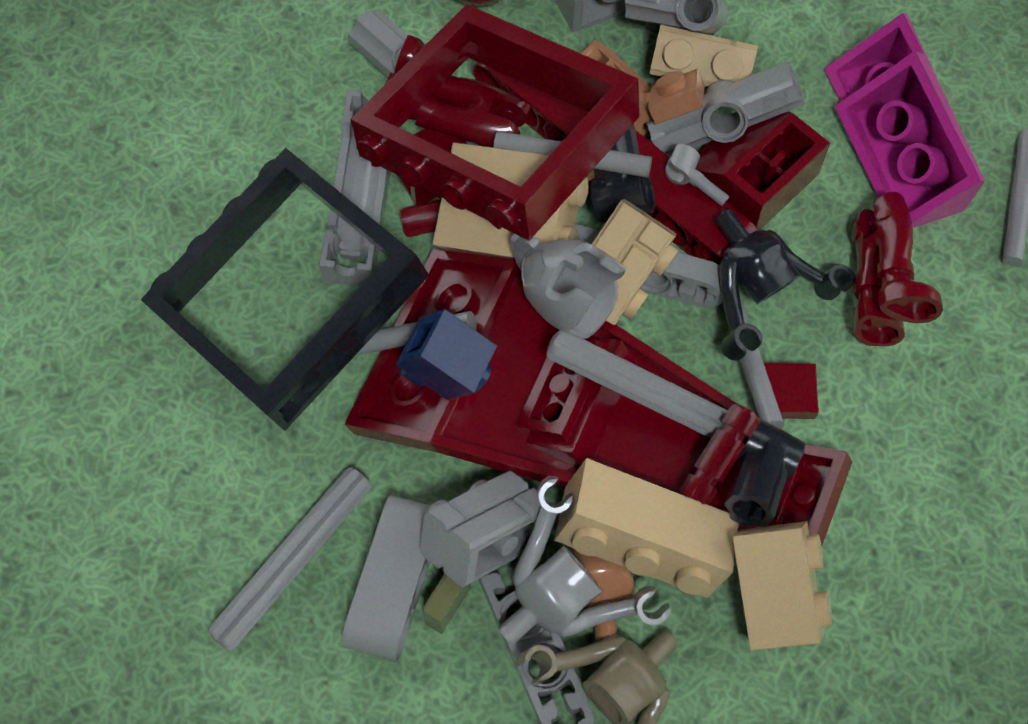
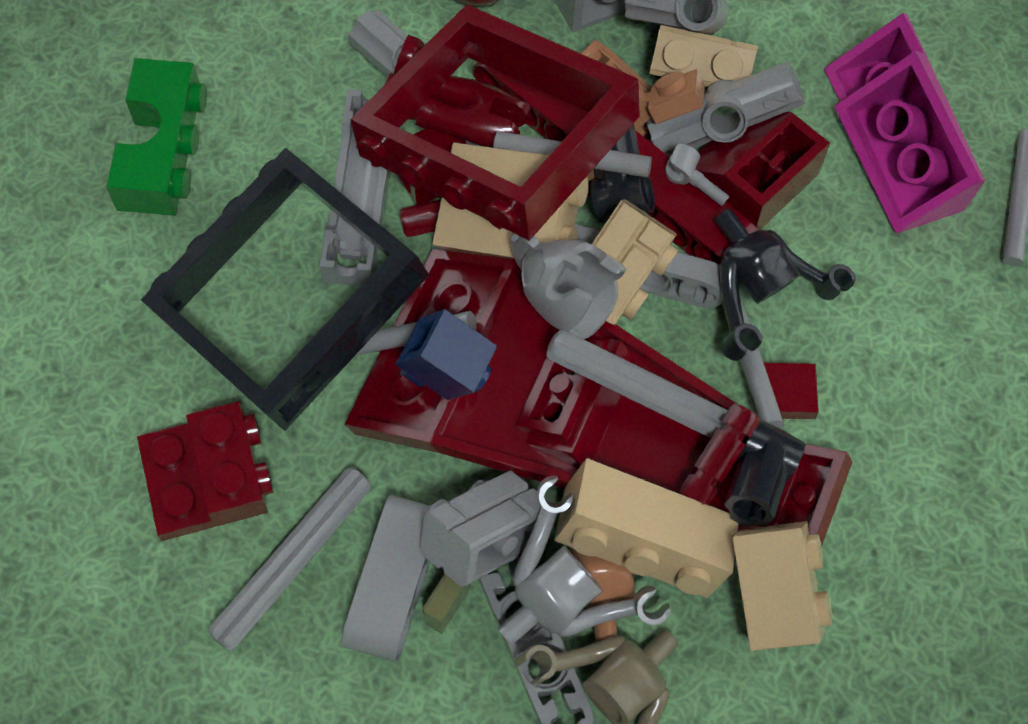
(154, 173): none -> green arch
(205, 471): none -> dark red plate
(886, 275): dark red piece -> none

